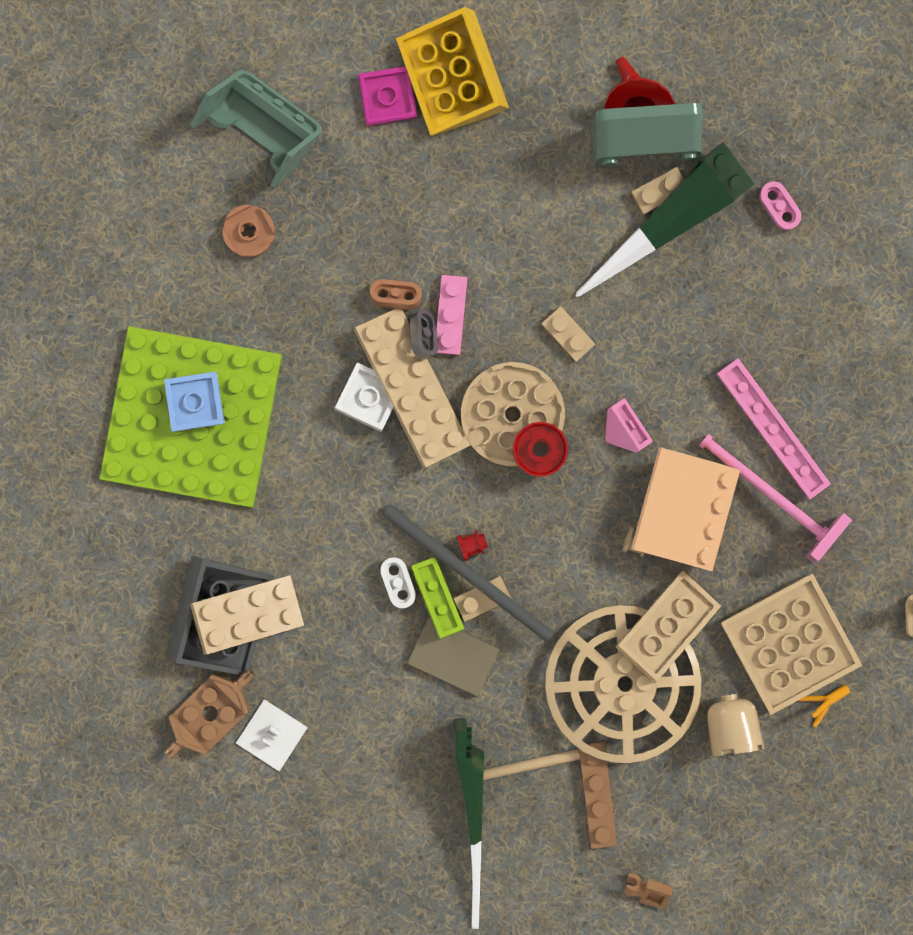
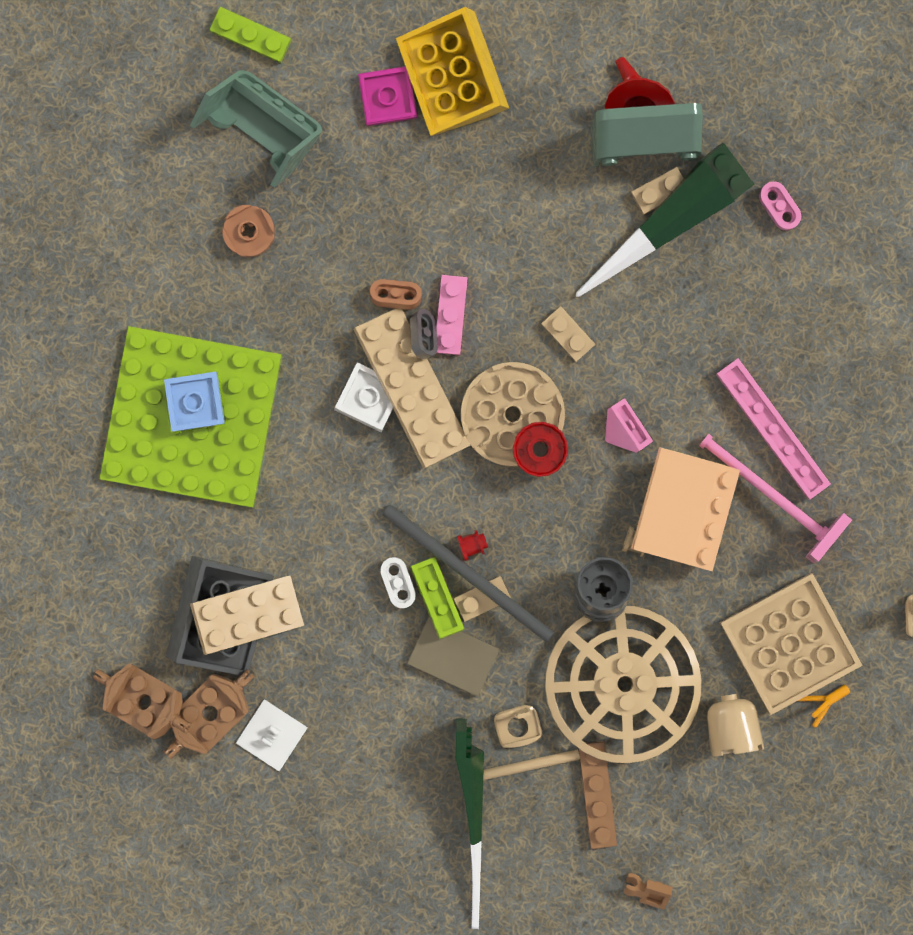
(124, 698): none -> medium nougat plate
(250, 35): none -> lime plate
(534, 728): none -> tan piece
(612, 579): none -> dark grey wheel
(668, 626): tan plate -> none

